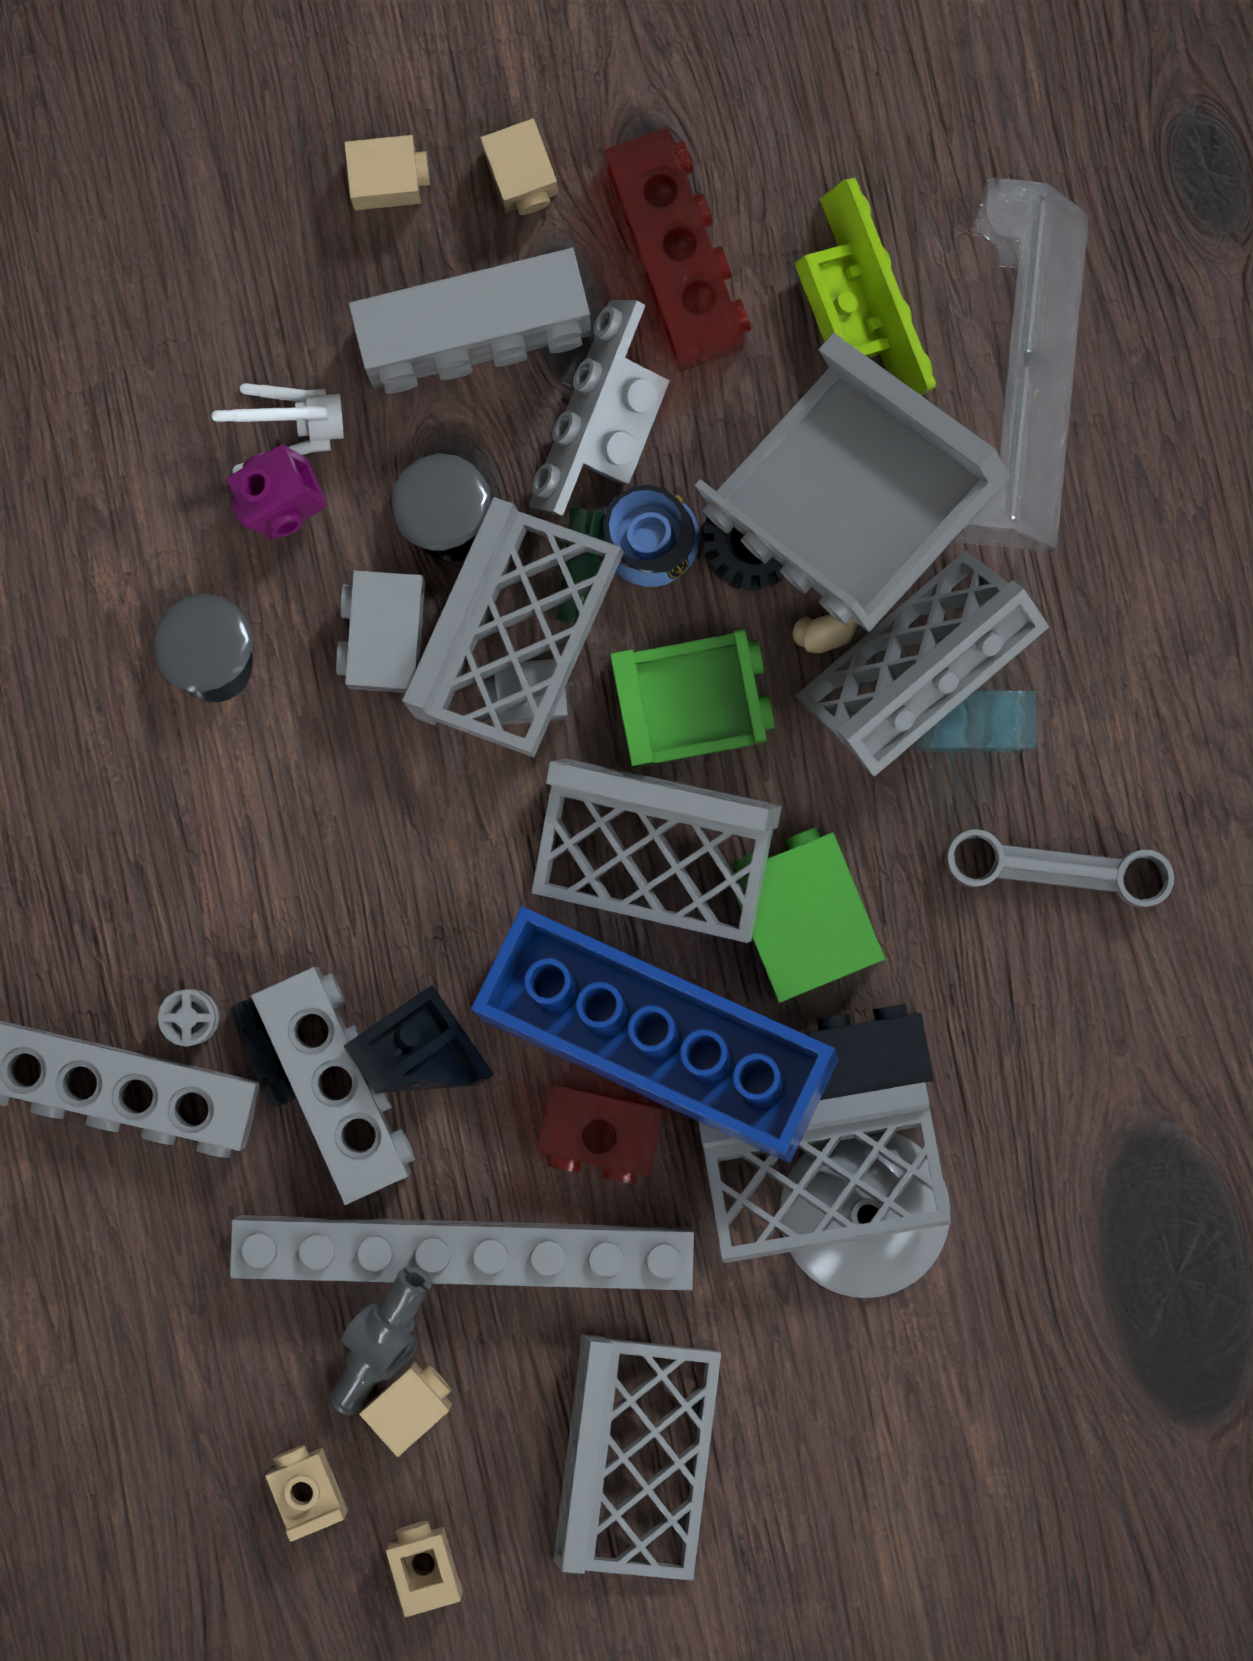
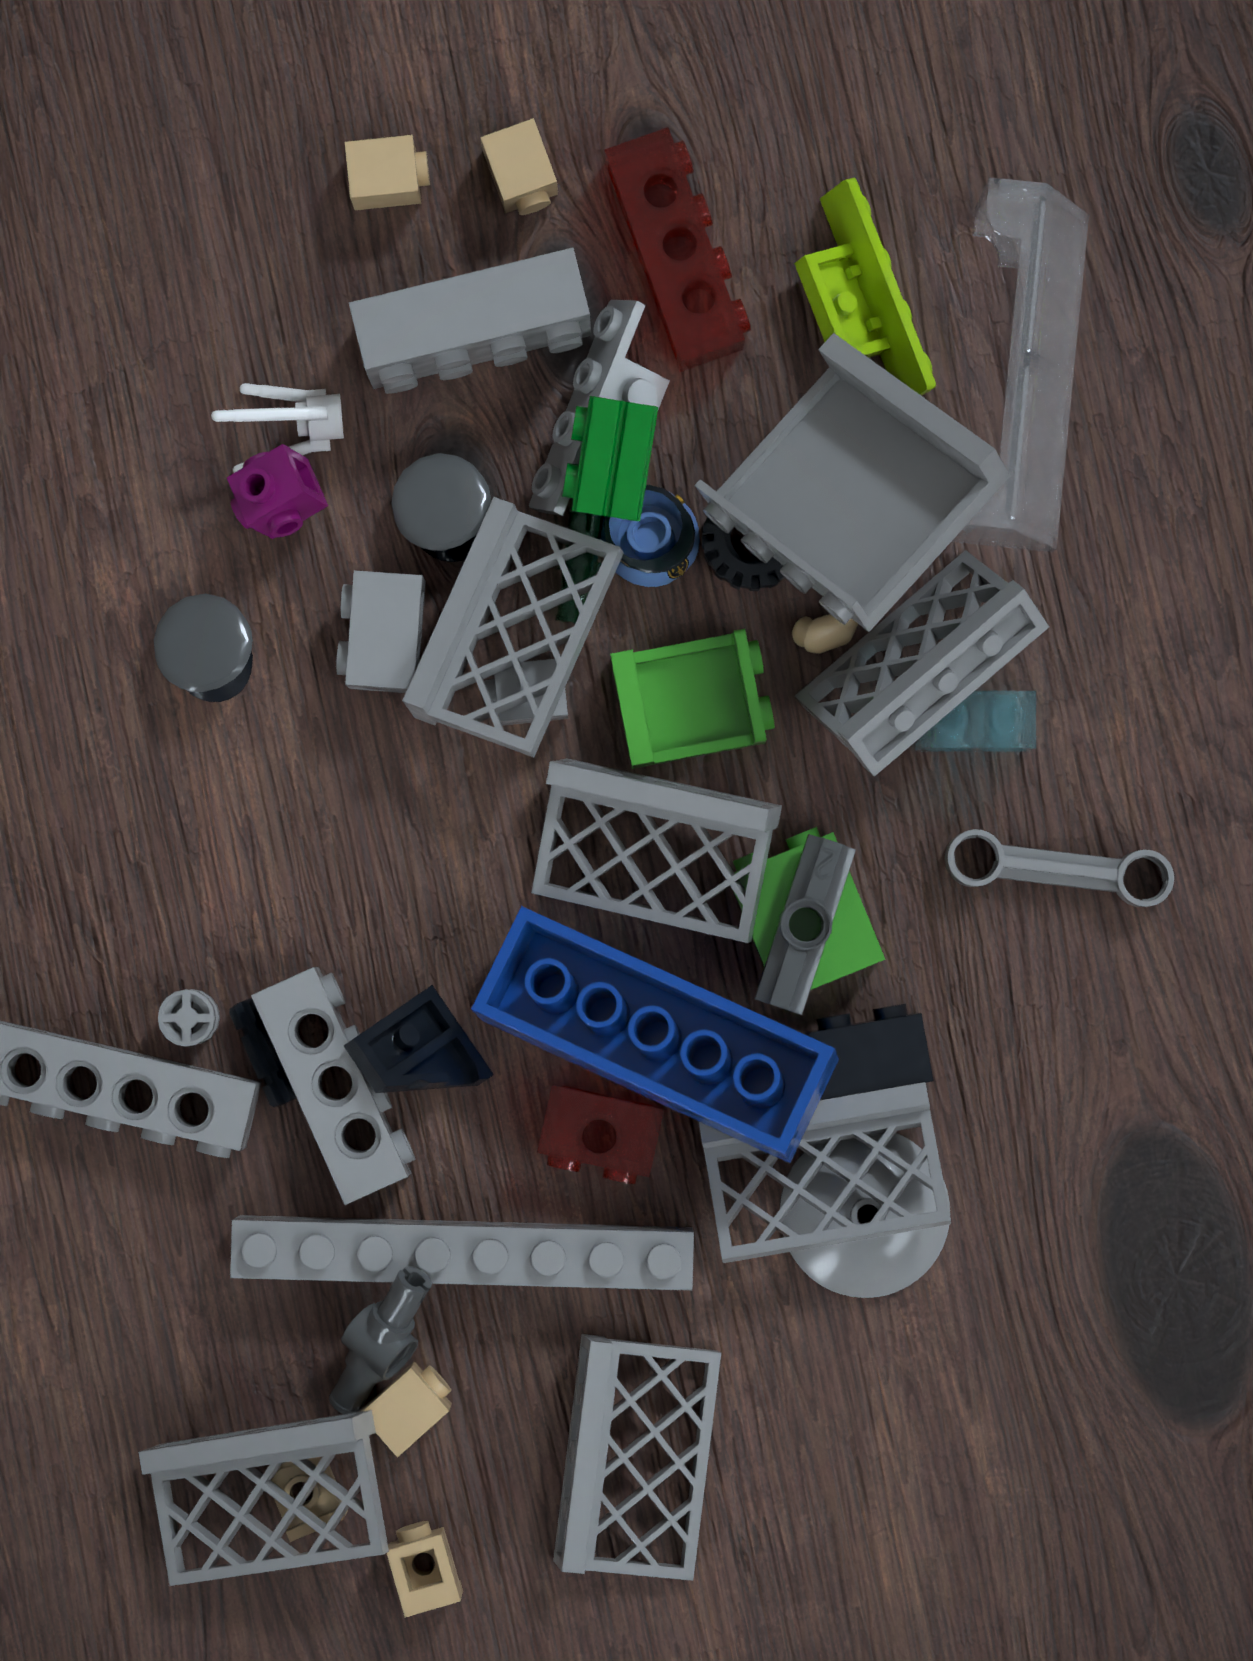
(258, 1448): none -> light grey fence
(612, 458): none -> green brick
(815, 886): none -> dark grey piece

